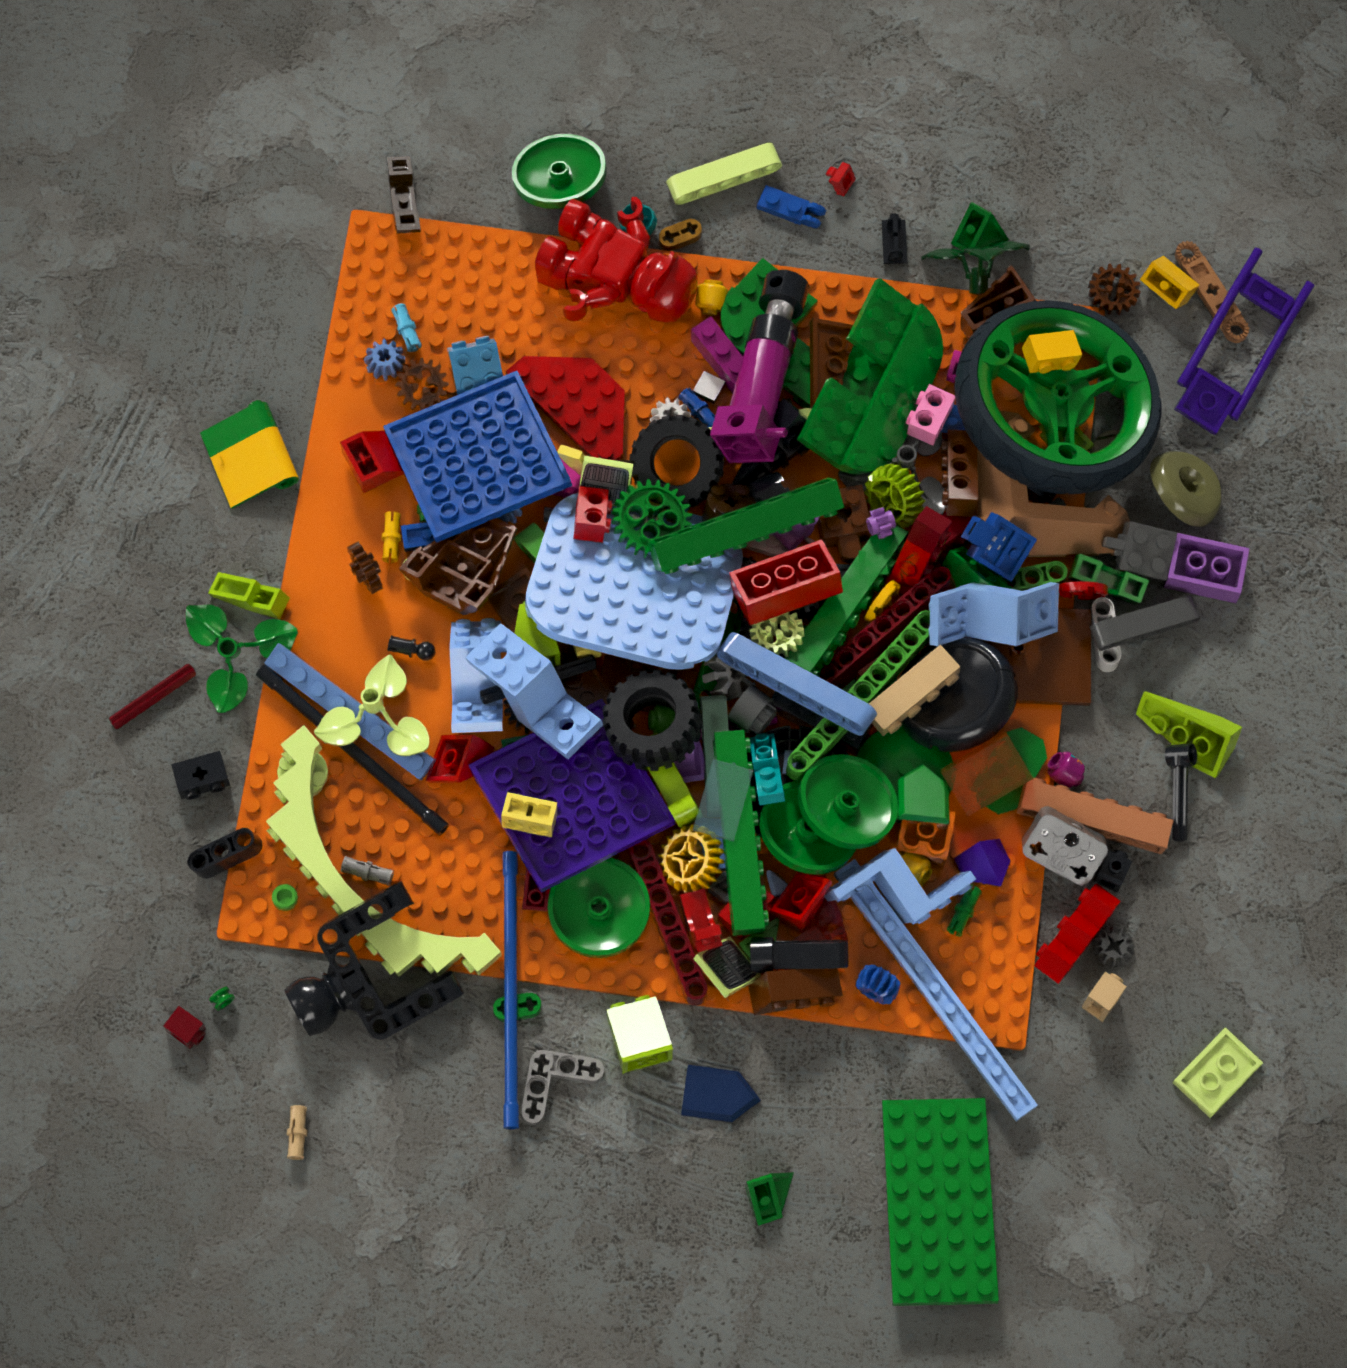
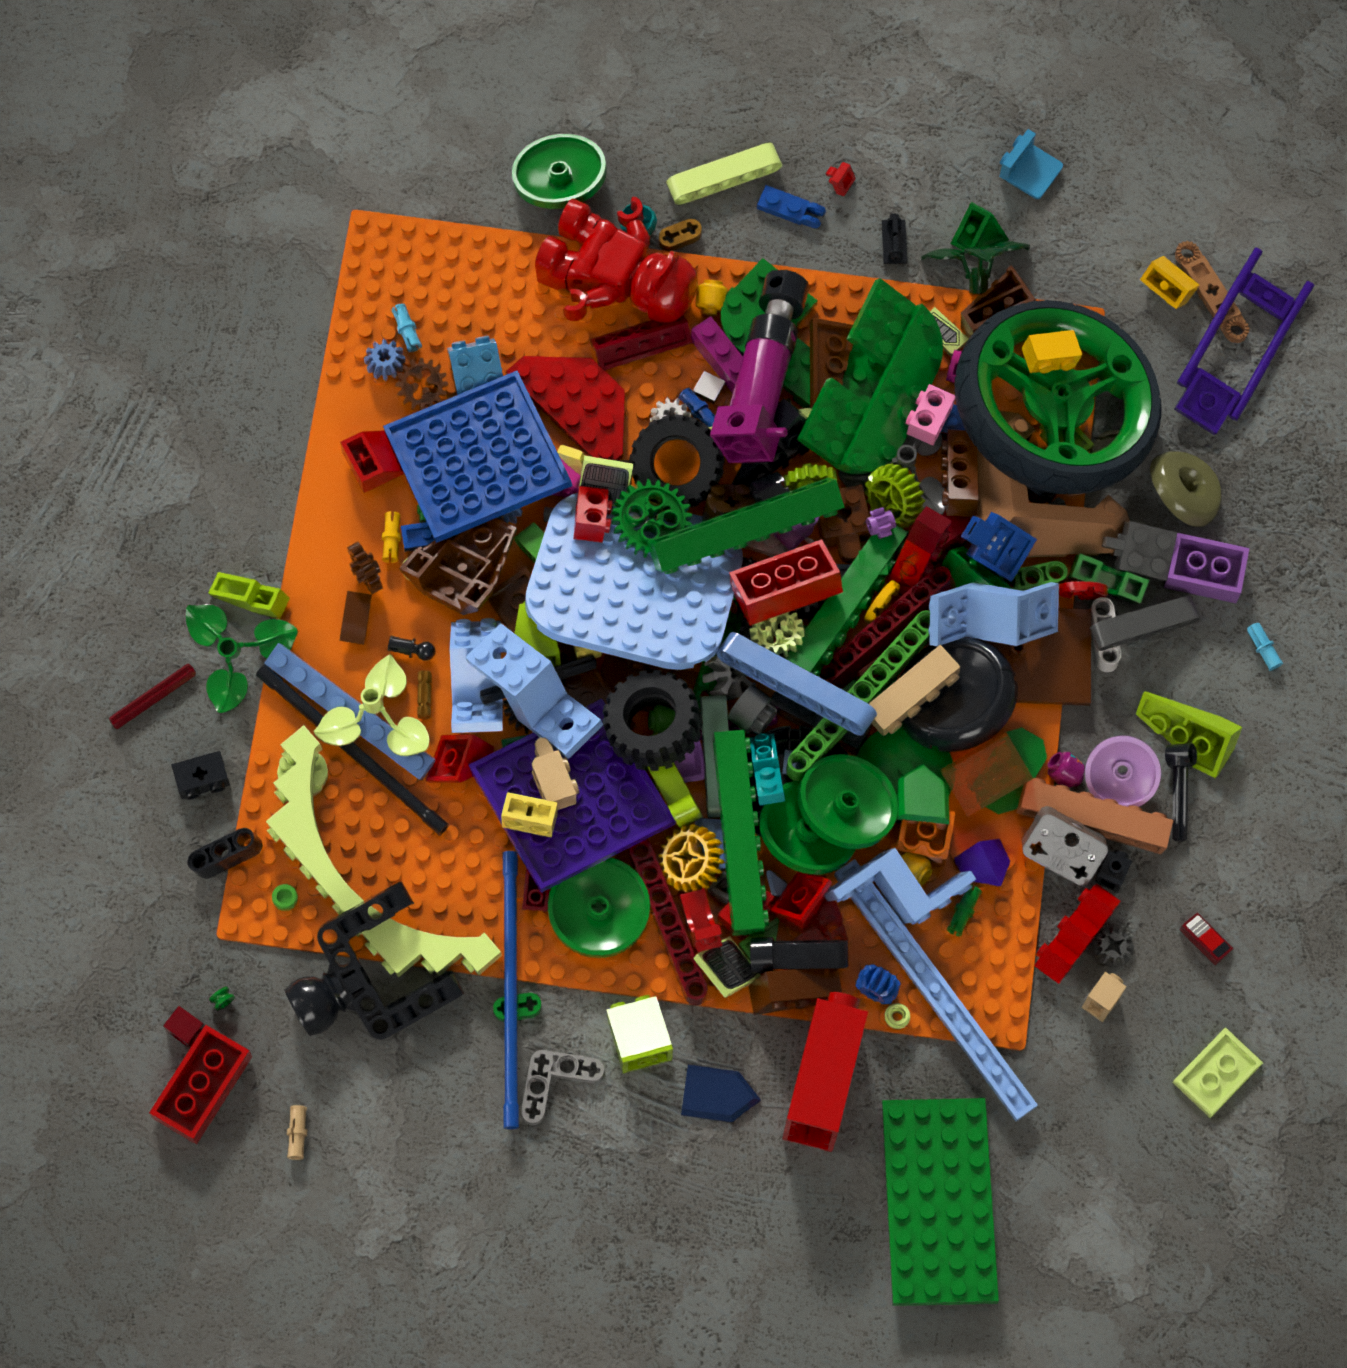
(201, 1084): none -> red brick
(249, 454): yellow door -> none
(355, 617): none -> reddish brown slope
(367, 870): light grey pin -> none
(402, 194): dark brown slope -> none
(424, 695): none -> pearl gold axle
(552, 775): none -> tan hinge
(640, 342): none -> dark red fence
(723, 800): clear light blue piece -> none
(768, 1195): green slope -> none
(807, 475): none -> lime gear
(825, 1072): none -> red brick
(897, 1008): none -> yellowish green plate
(952, 337): none -> tile
(1029, 166): none -> dark azure bracket
(1121, 299): reddish brown gear -> none
(1127, 788): none -> lavender dish
(1206, 938): none -> slope
(1264, 646): none -> medium azure axle

